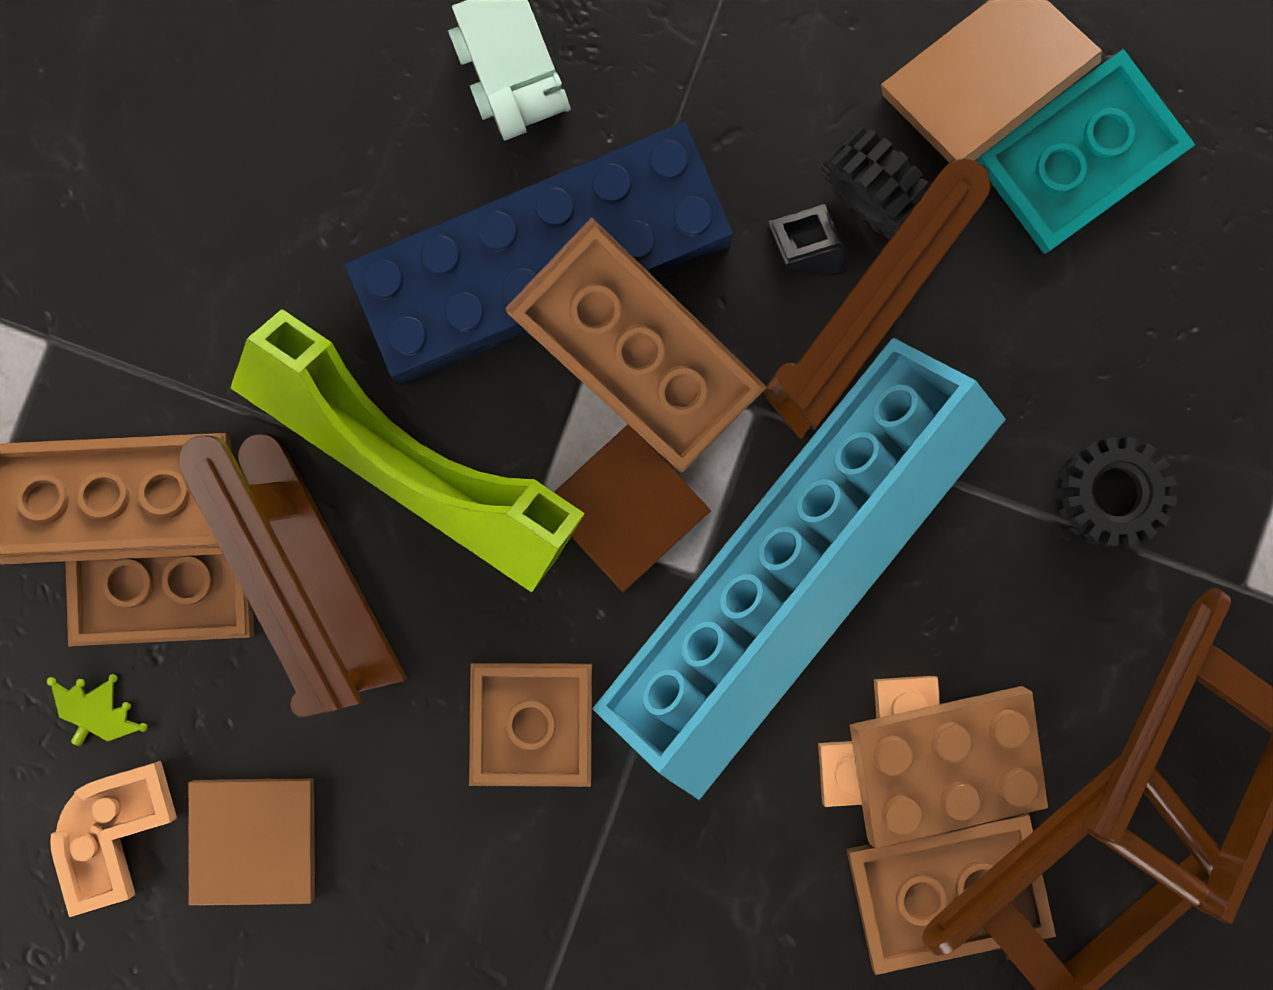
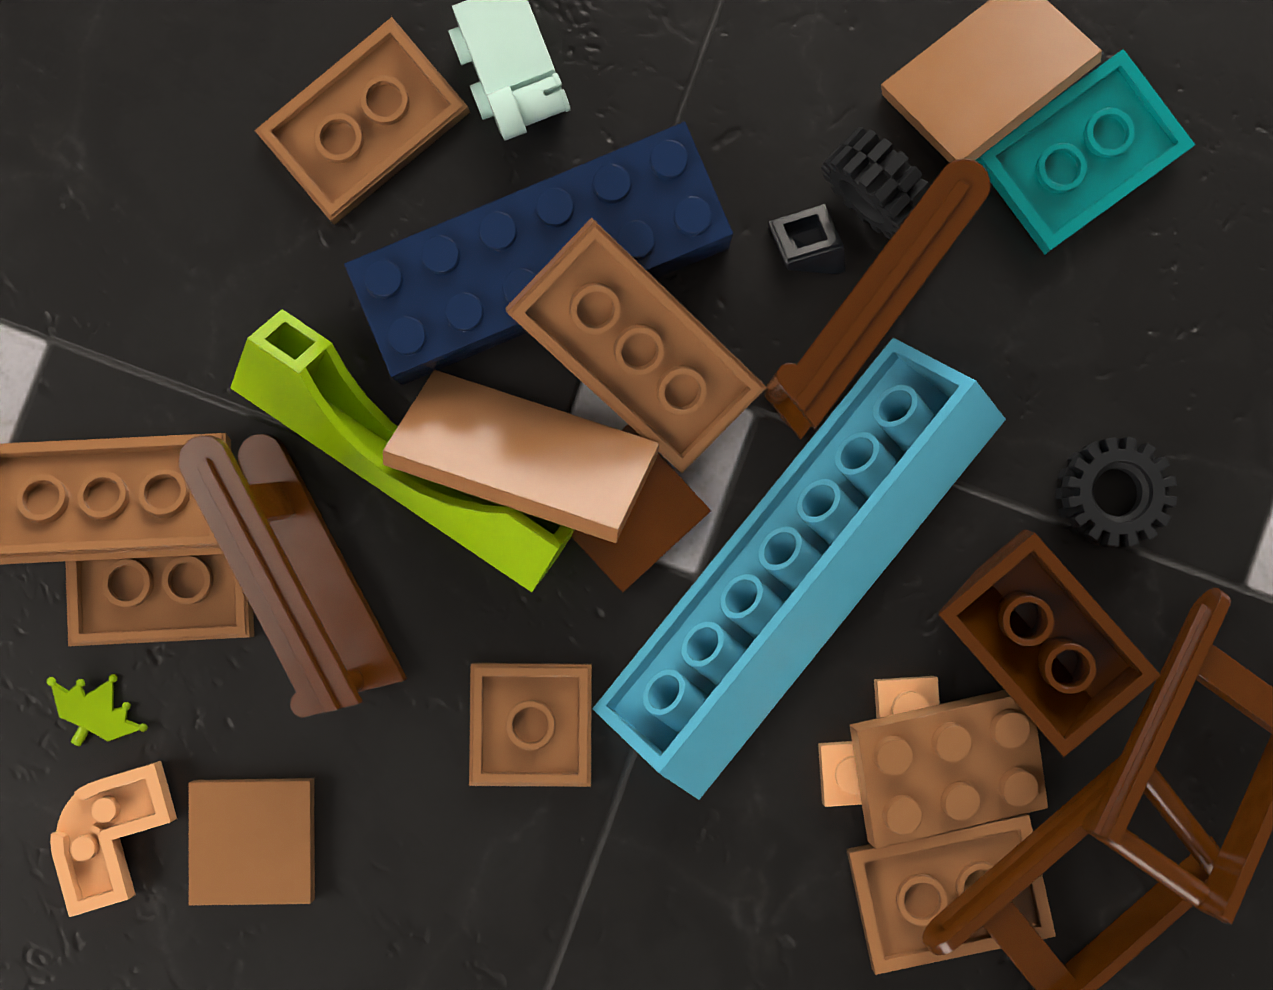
(363, 120): none -> medium nougat tile
(522, 455): none -> medium nougat tile
(1047, 641): none -> reddish brown slope

